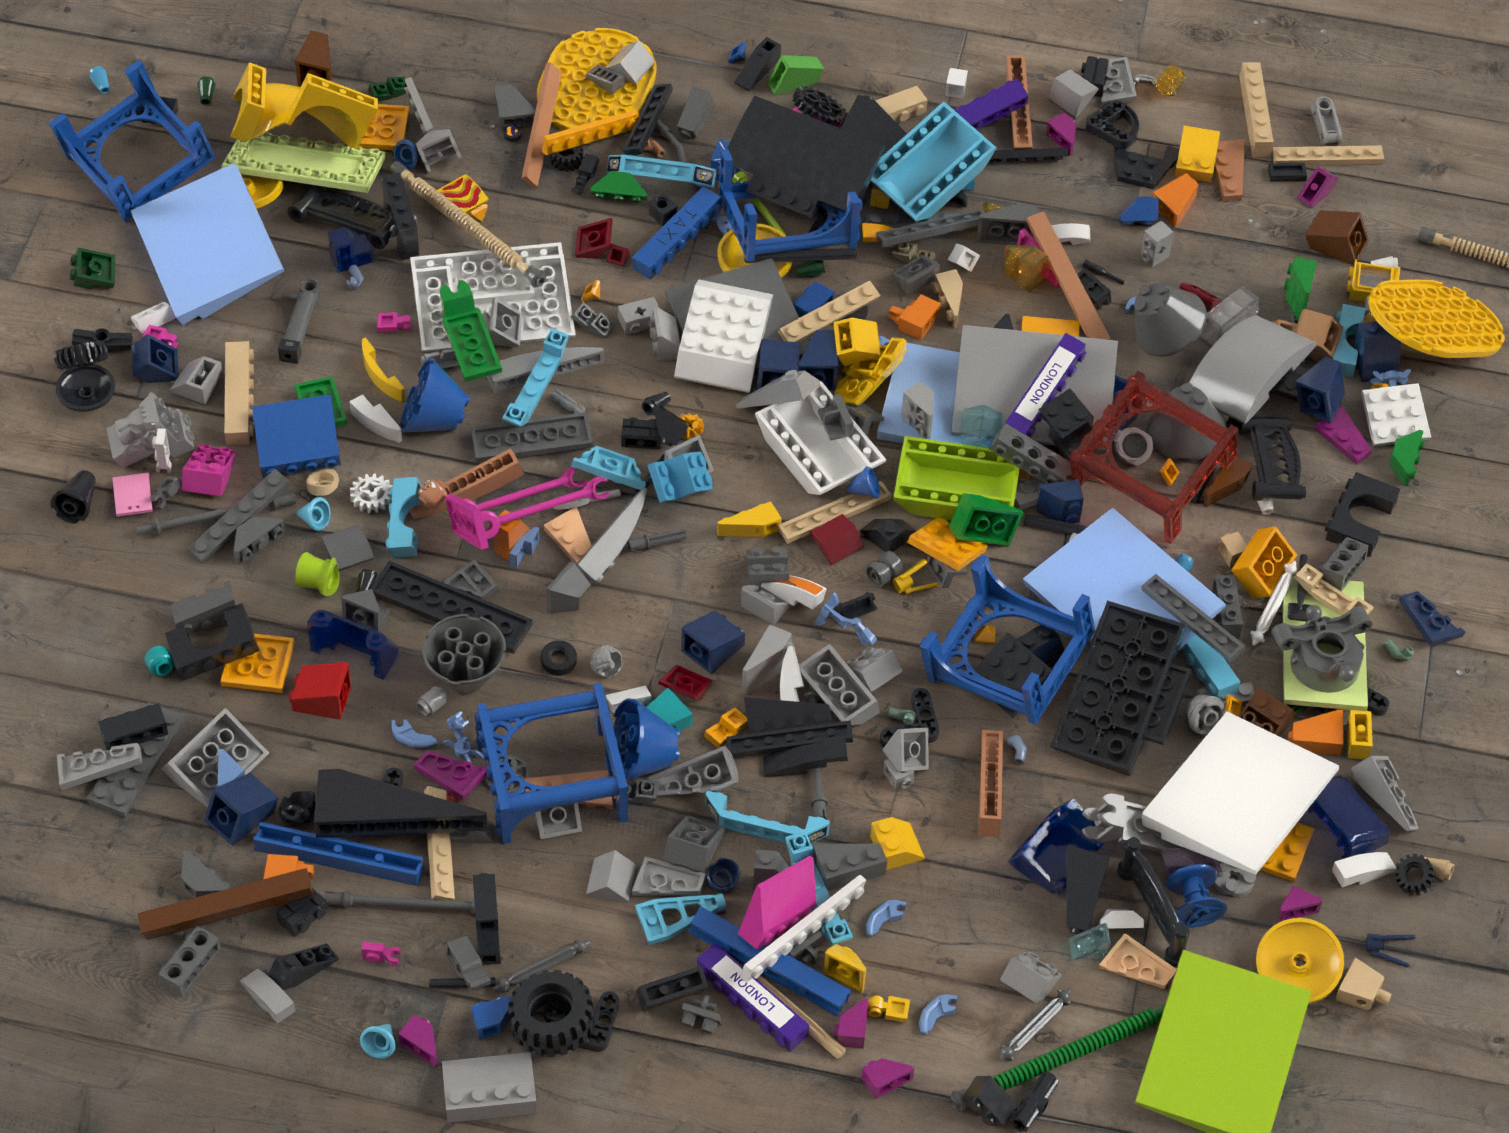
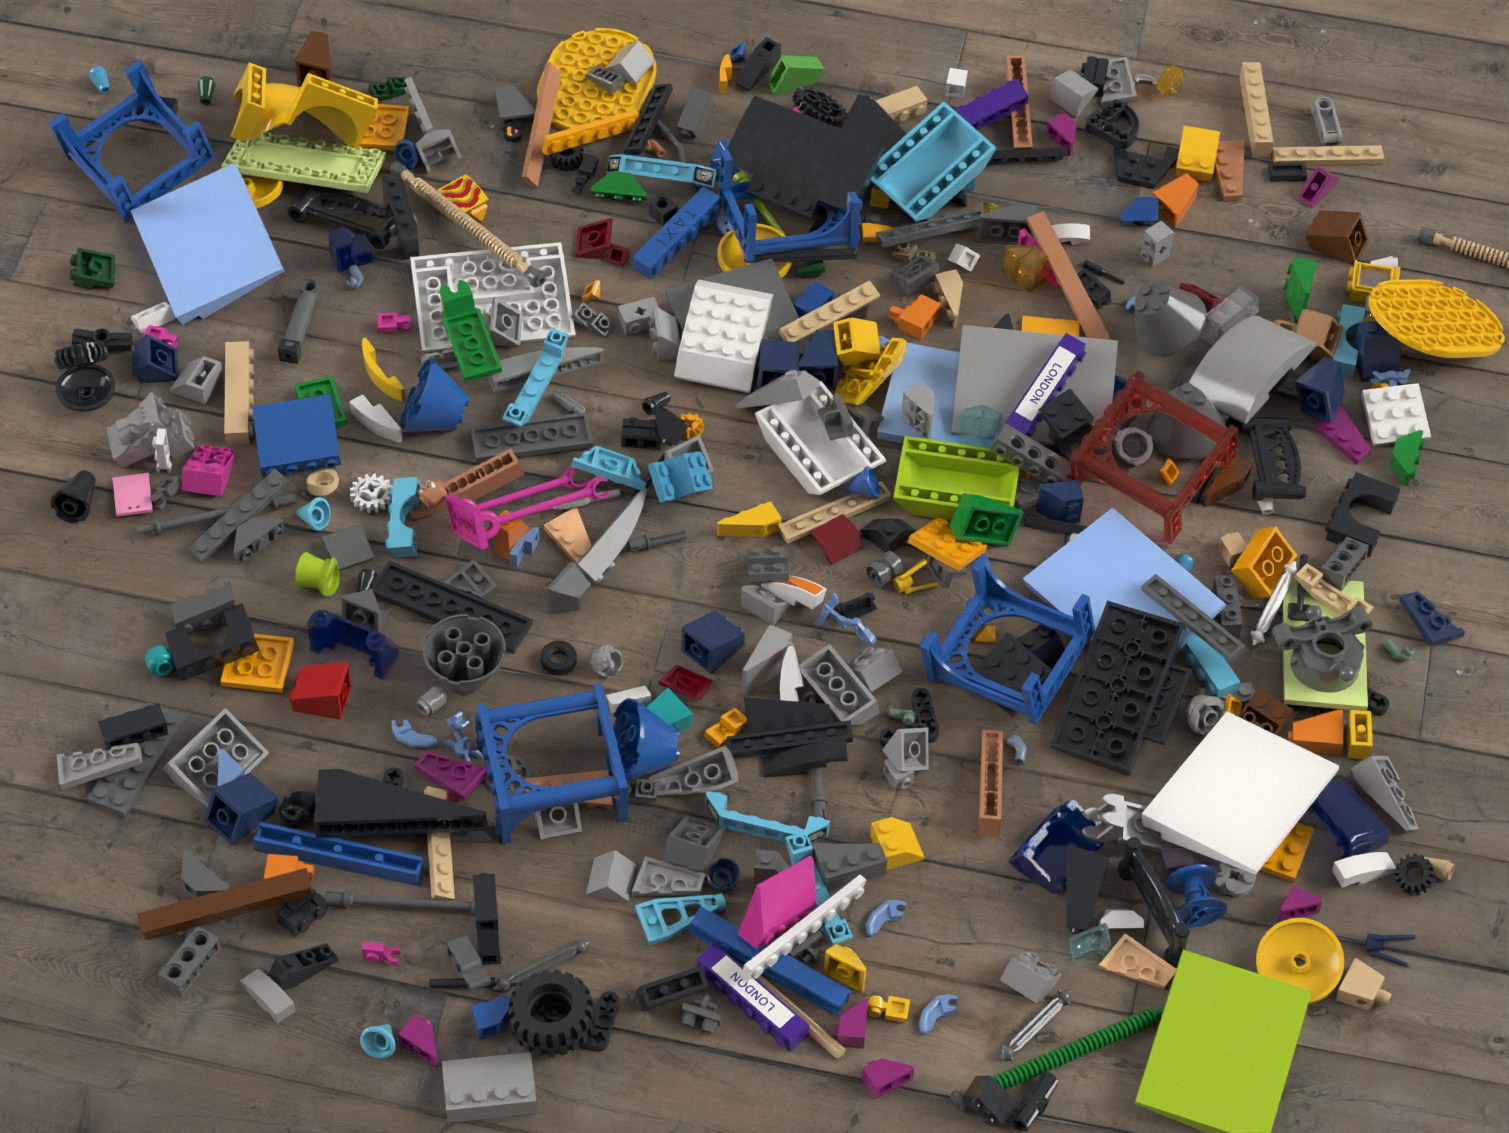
(725, 74): none -> light orange slope

